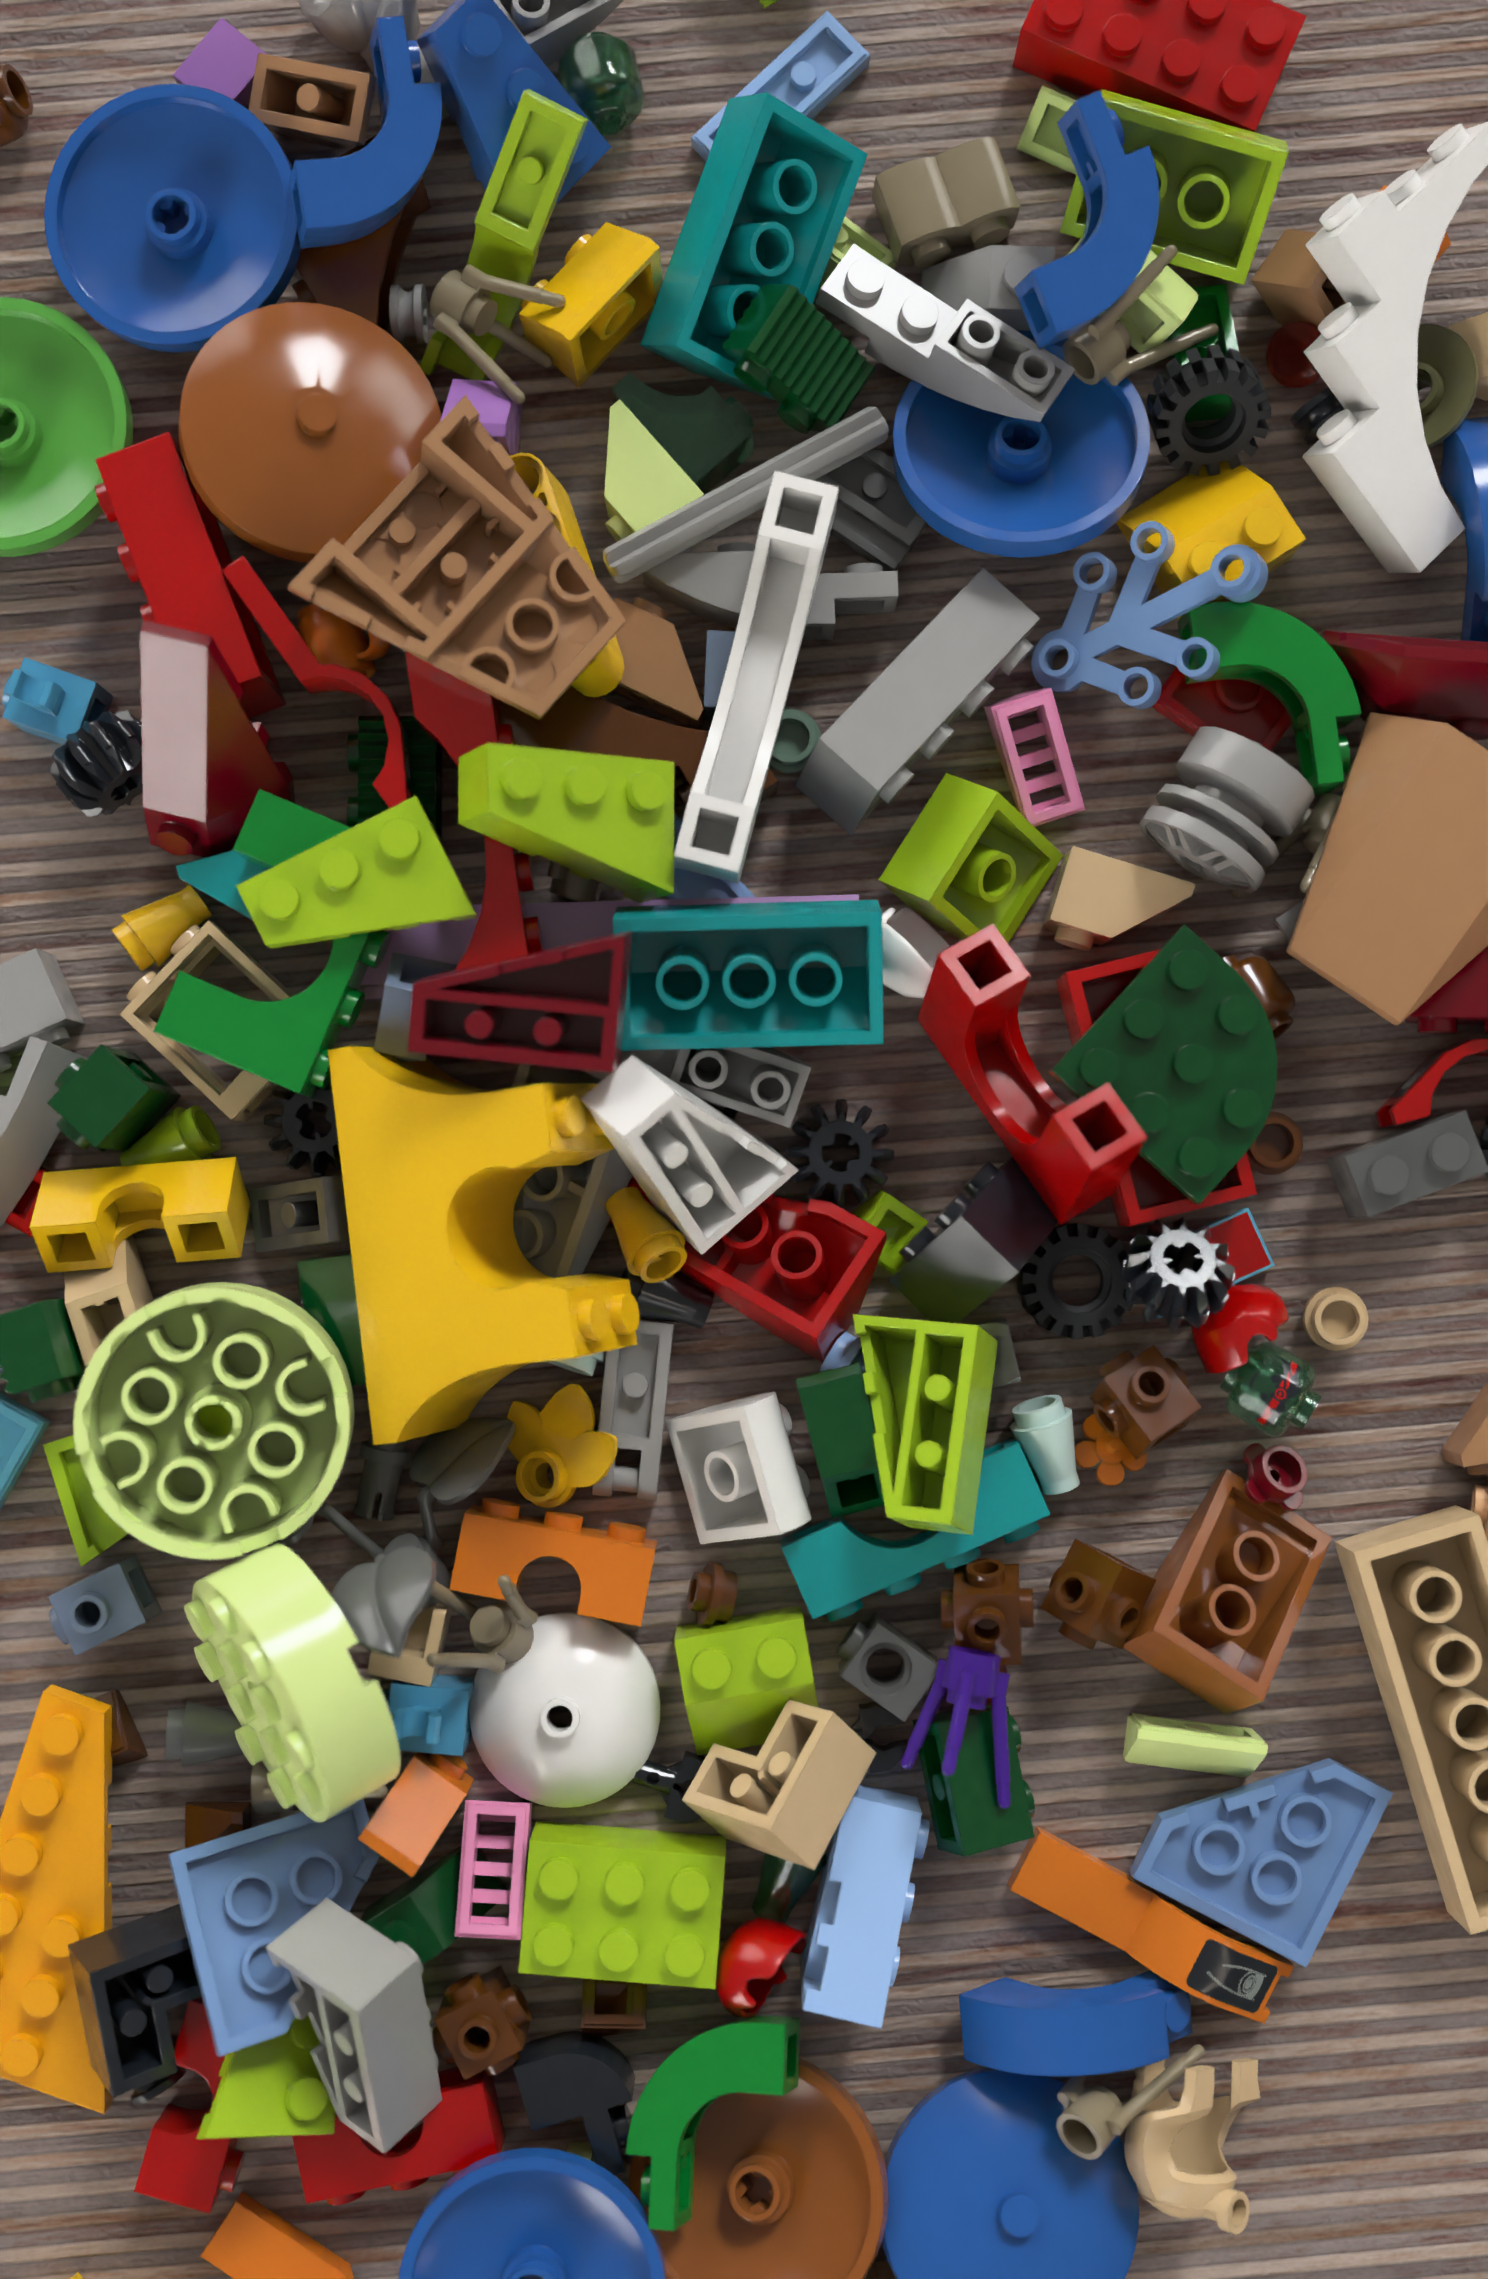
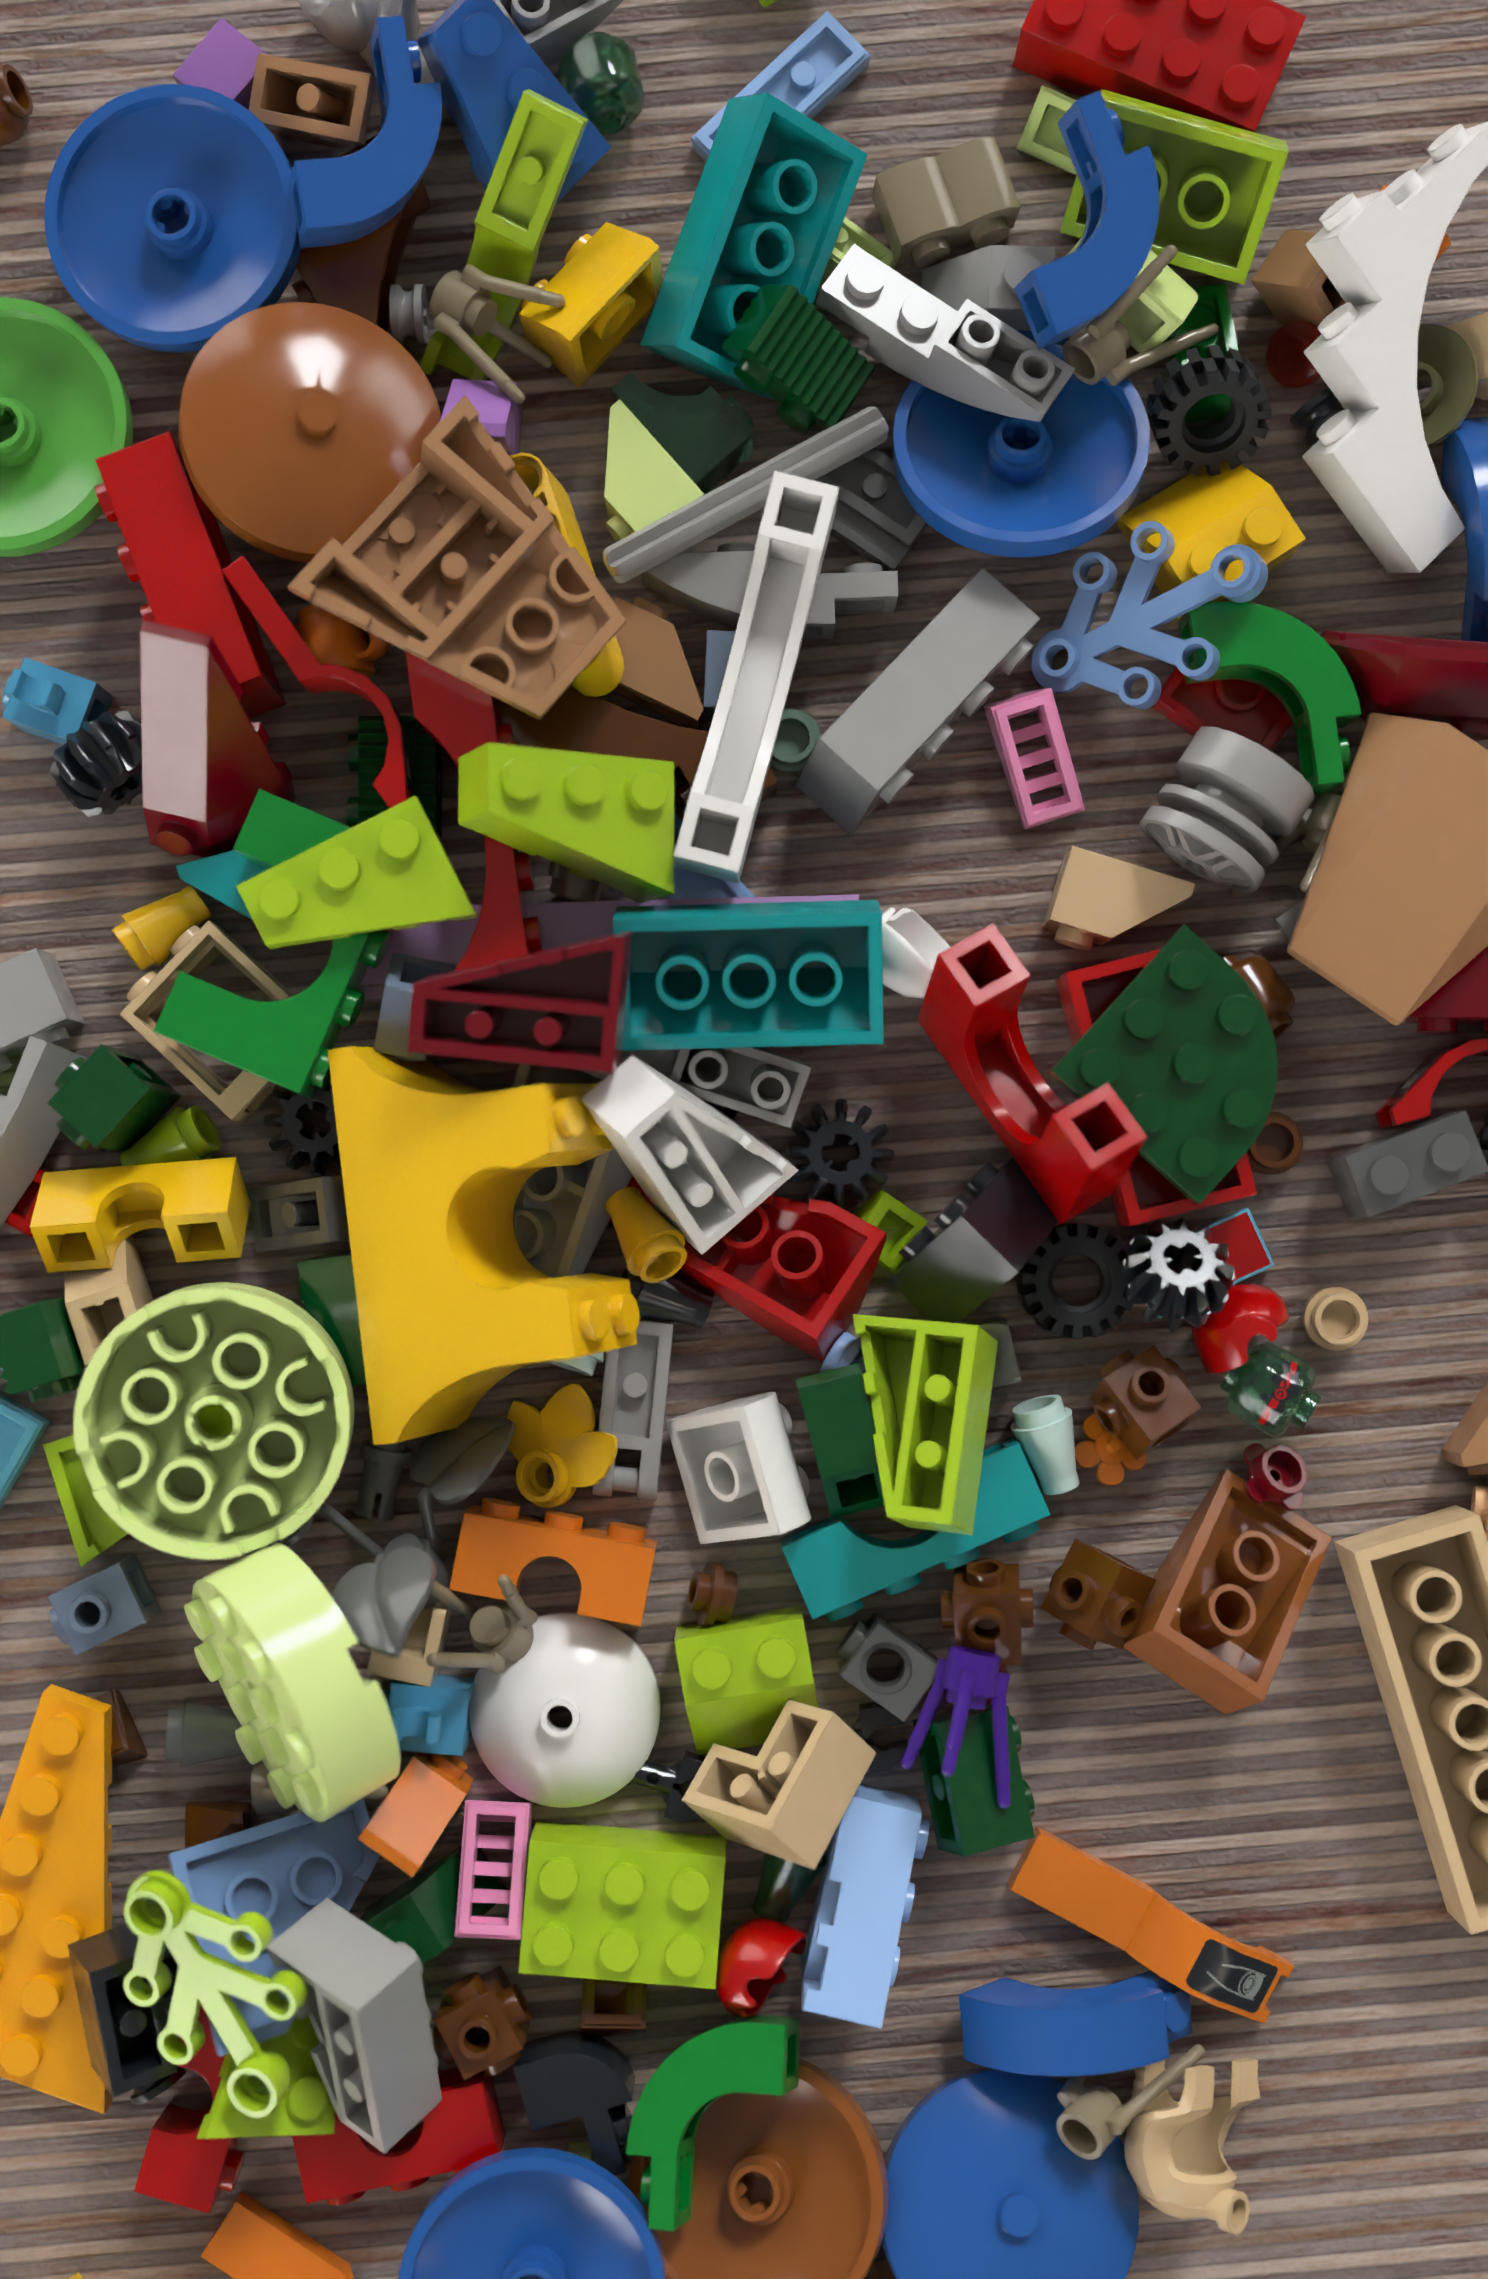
(164, 1915): none -> lime plant
(971, 861): lime slope -> none
(1193, 1745): yellowish green slope -> none
(1267, 1853): medium blue plate -> none

